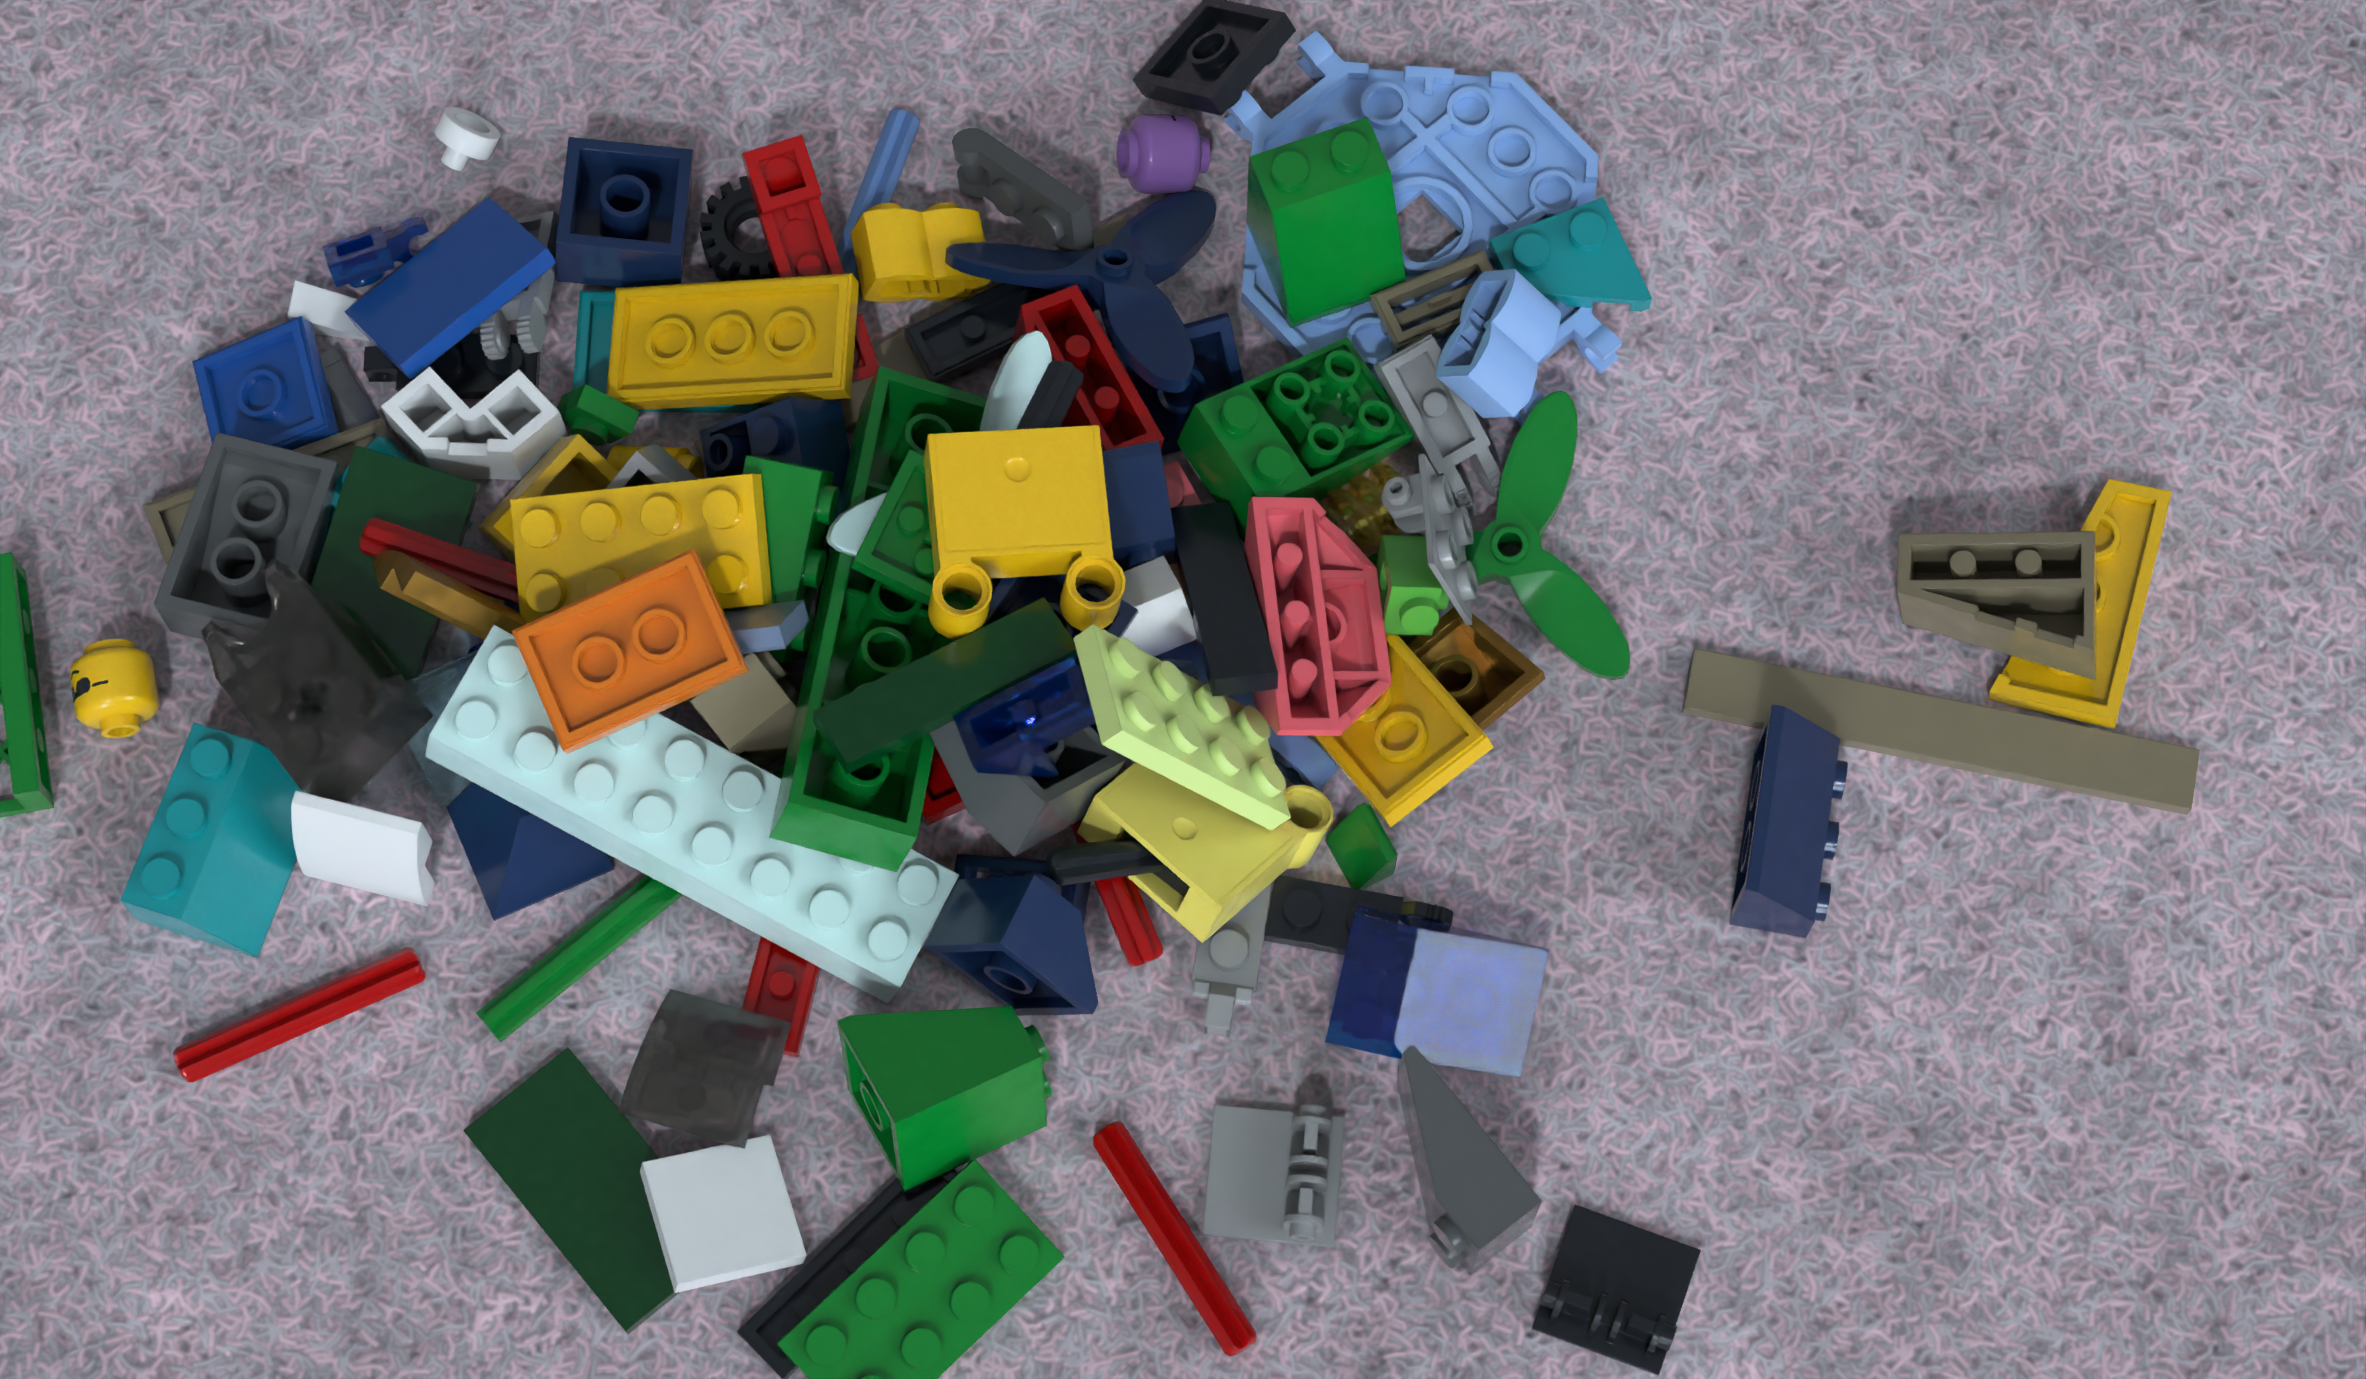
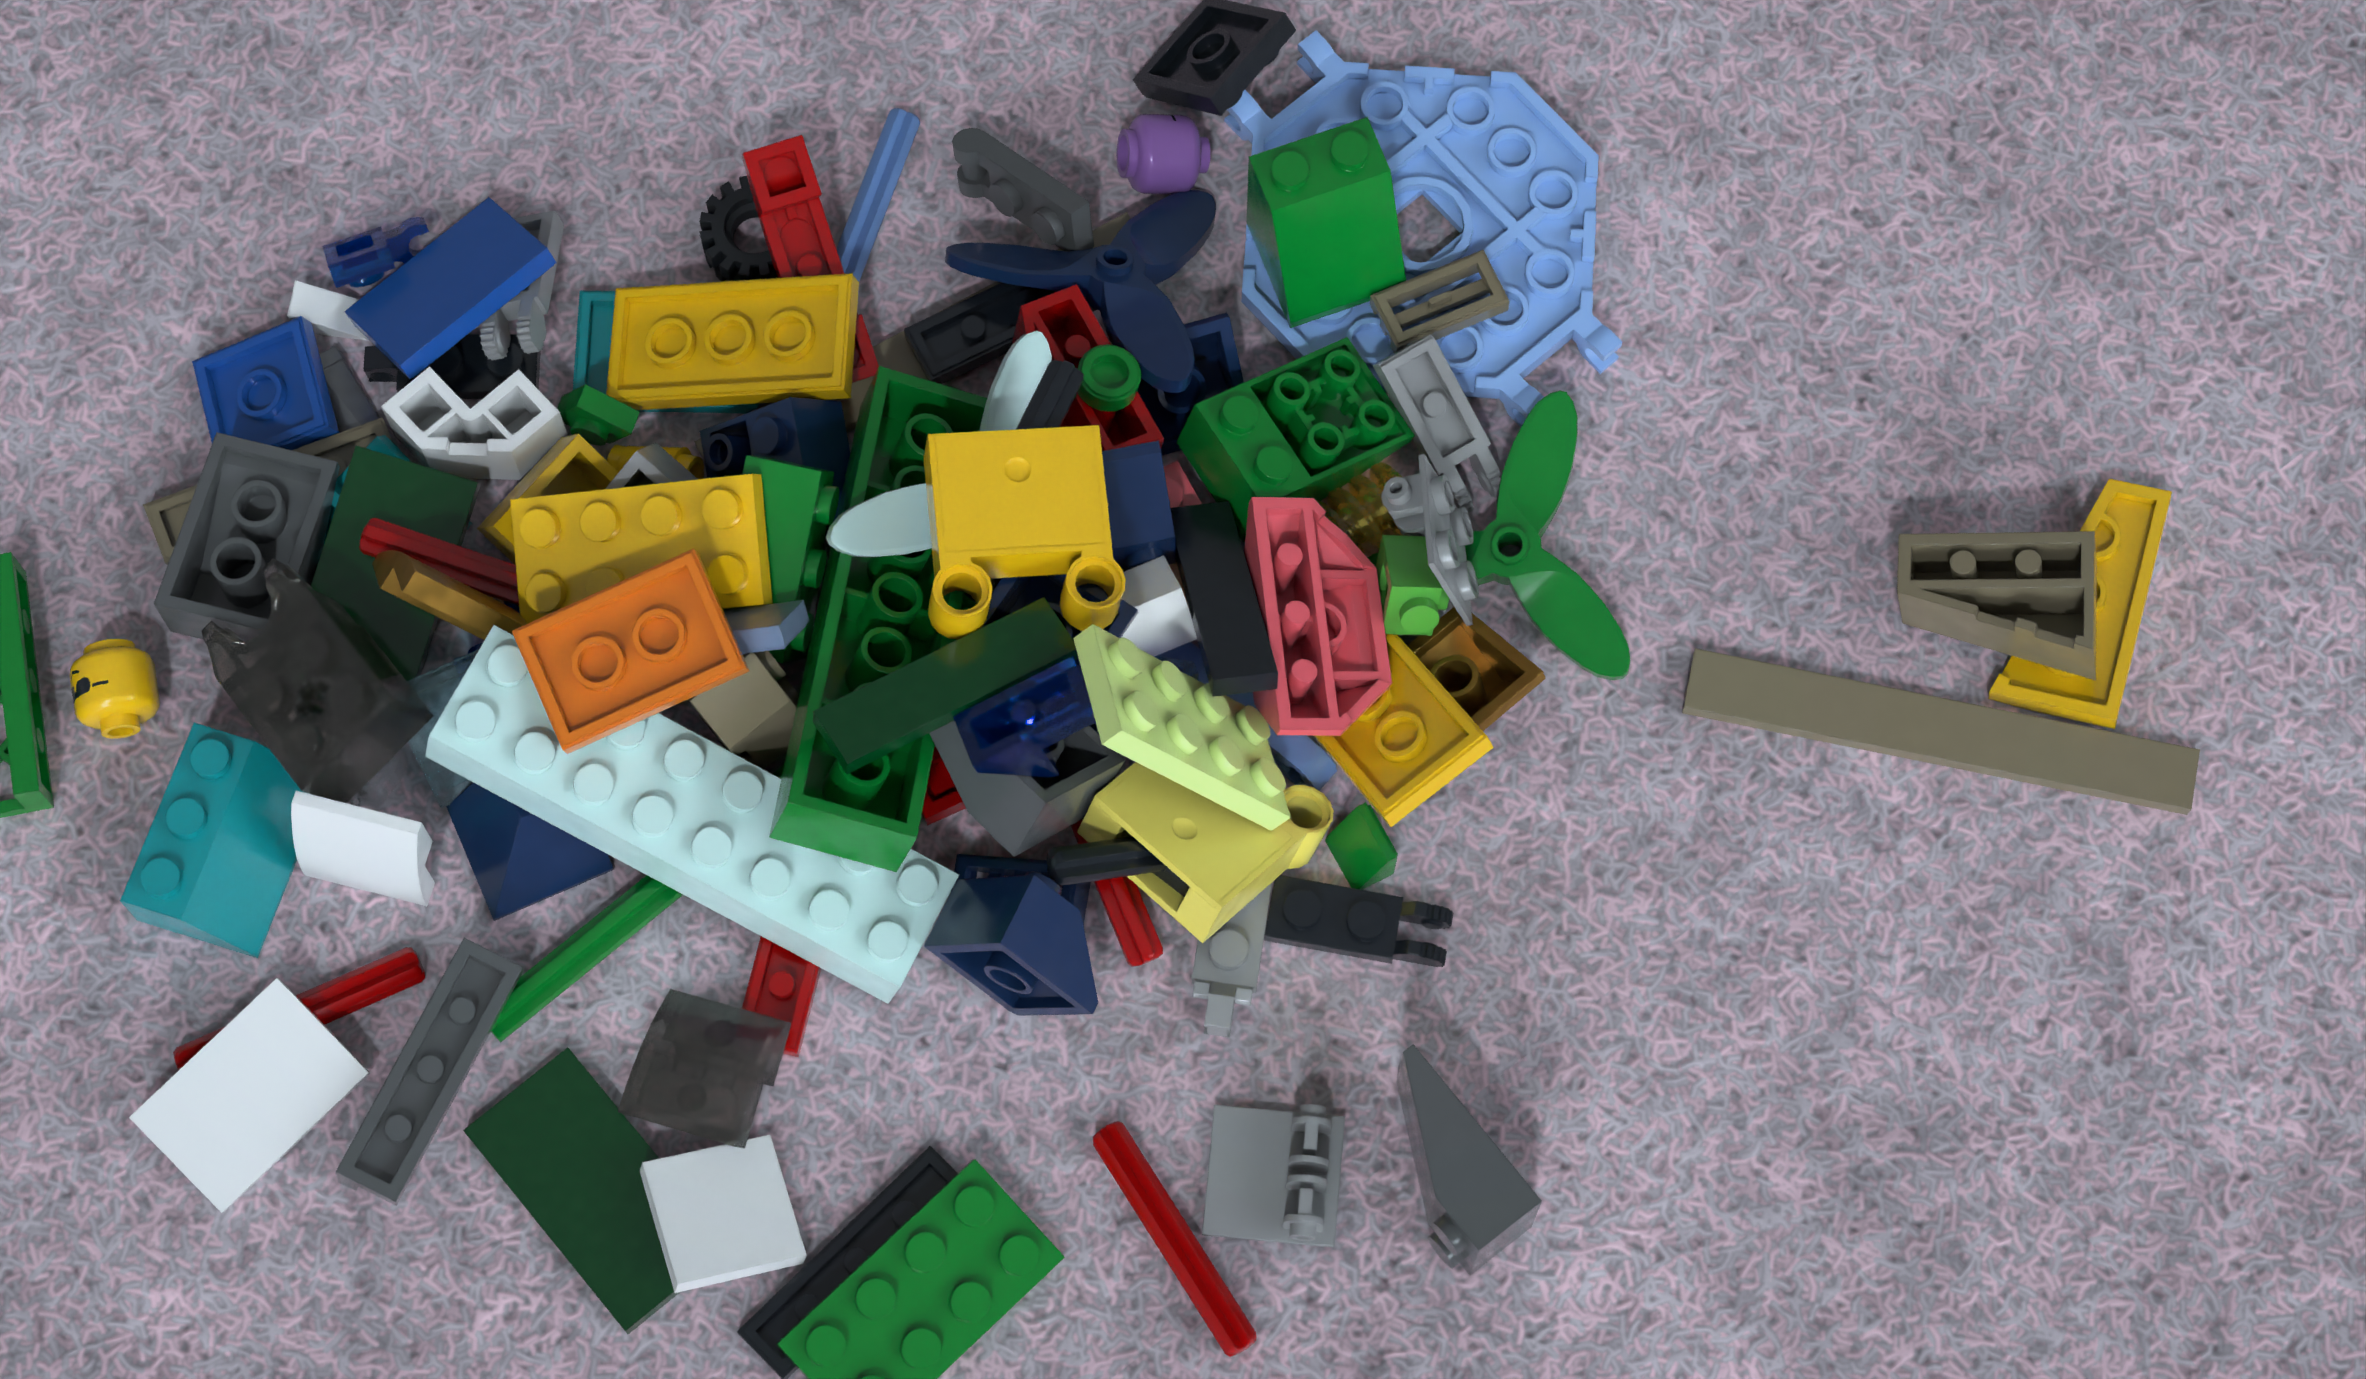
(249, 1095): none -> white tile
(429, 1072): none -> dark grey fence
(465, 137): white tile -> none
(623, 214): dark blue brick -> none
(899, 540): green plate -> none
(904, 252): yellow brick -> none
(944, 1084): green slope -> none
(1109, 378): none -> green tile
(1439, 987): clear blue slope -> none
(1498, 344): light blue brick -> none
(1574, 258): teal wing -> none
(1616, 1290): black hinge -> none
(1788, 826): dark blue slope -> none

